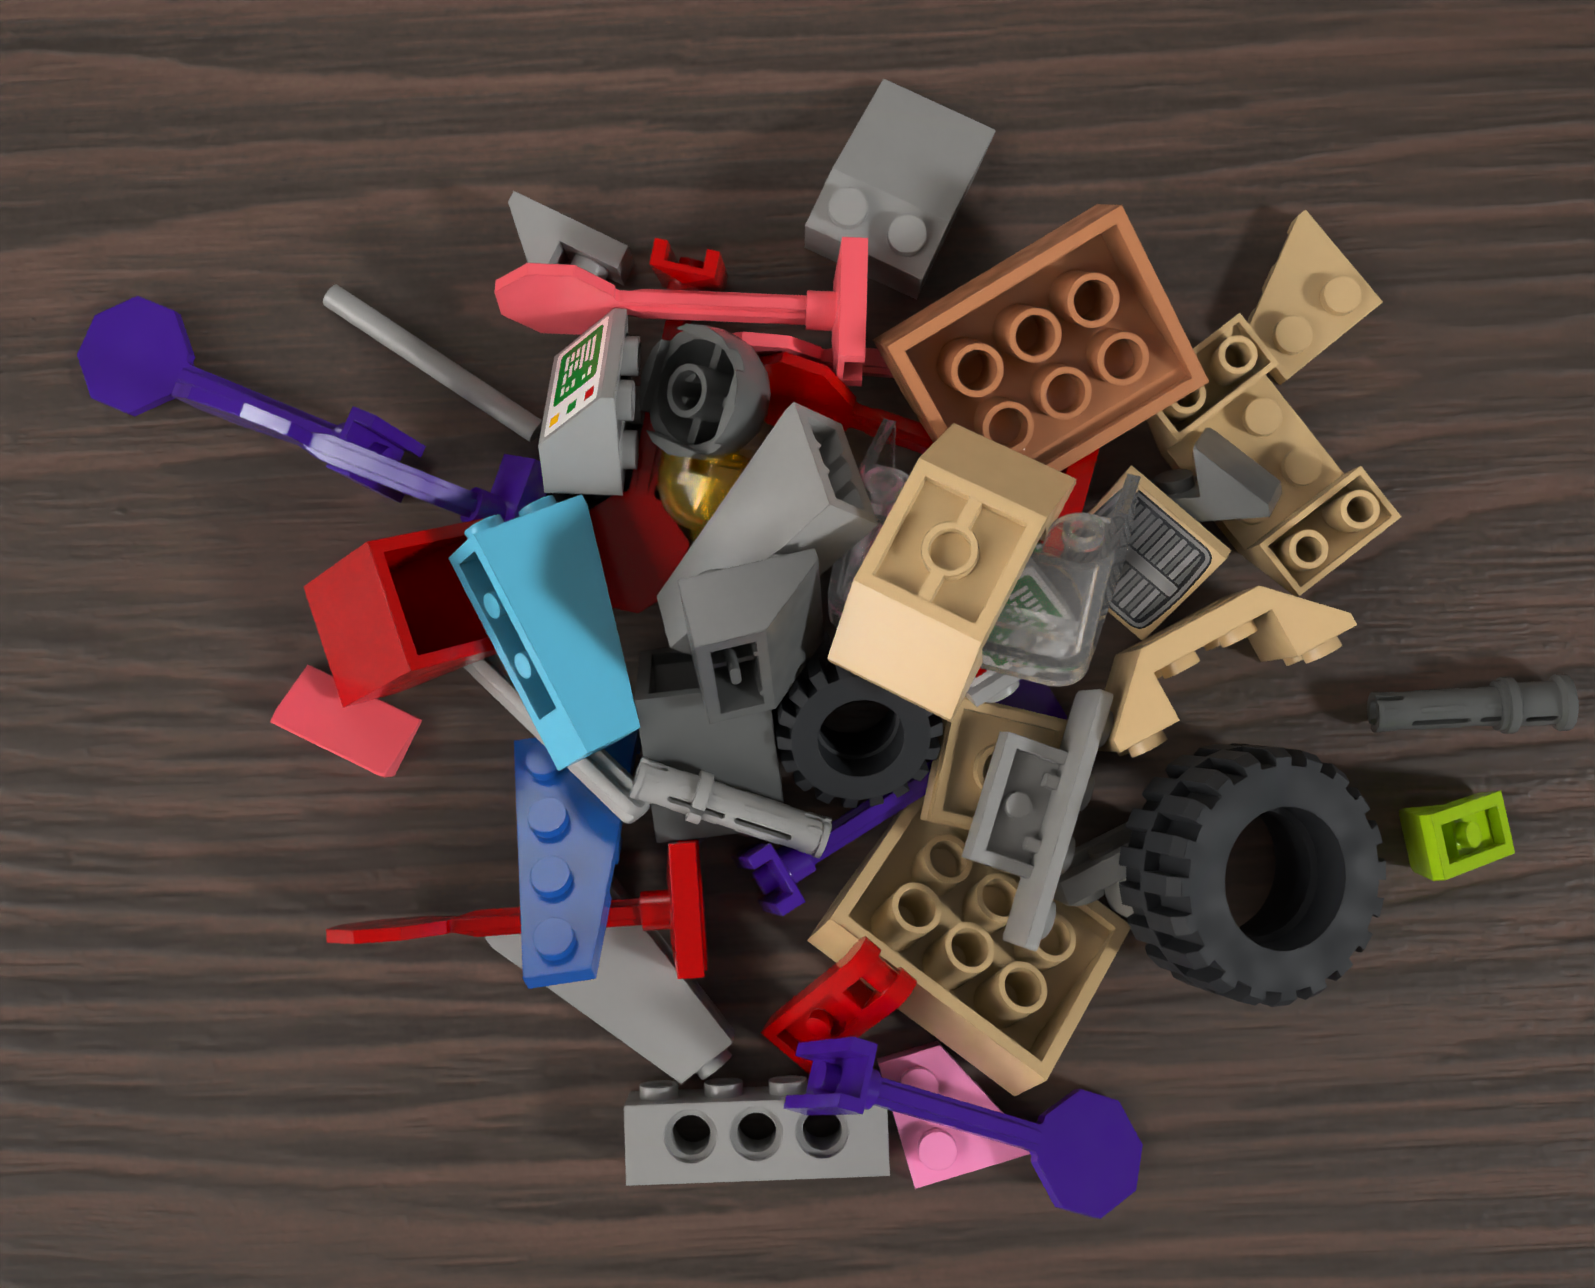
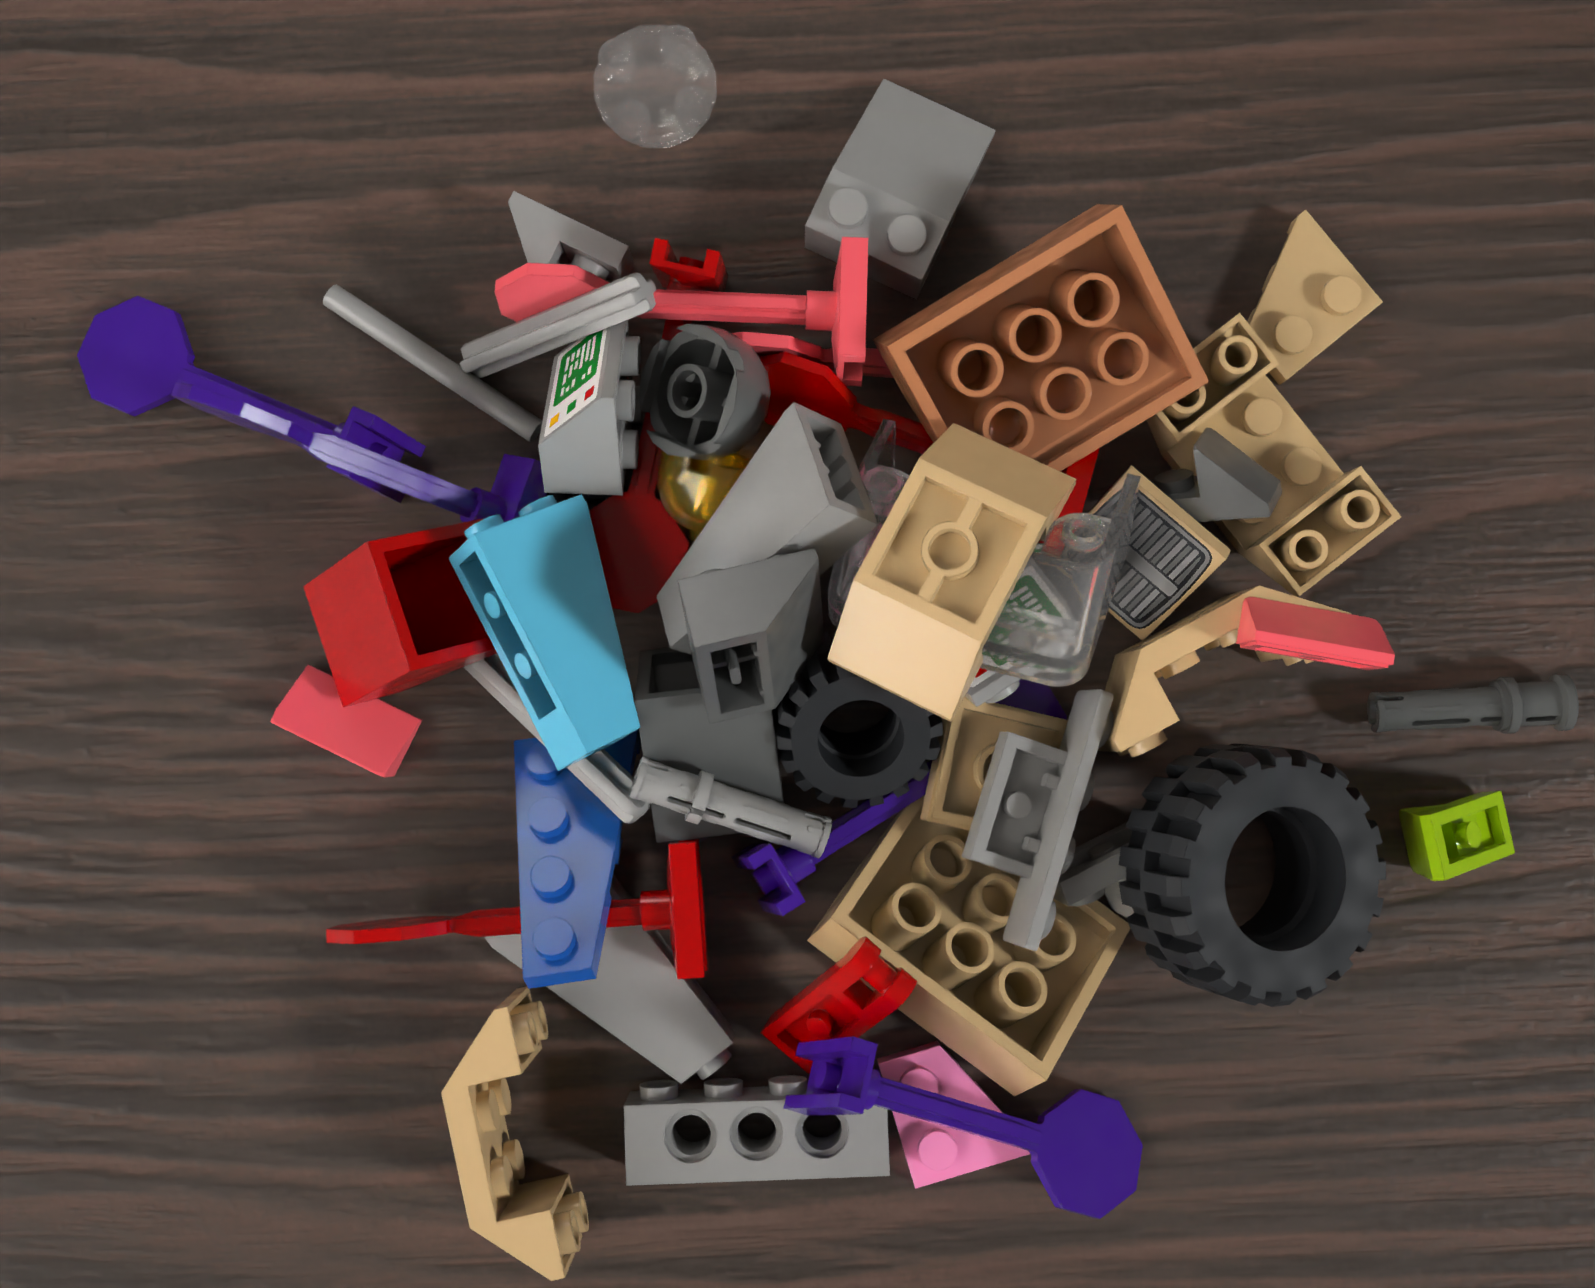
(533, 1220): none -> tan slope
(559, 325): none -> light grey axle
(655, 85): none -> clear dish
(1313, 634): none -> coral slope

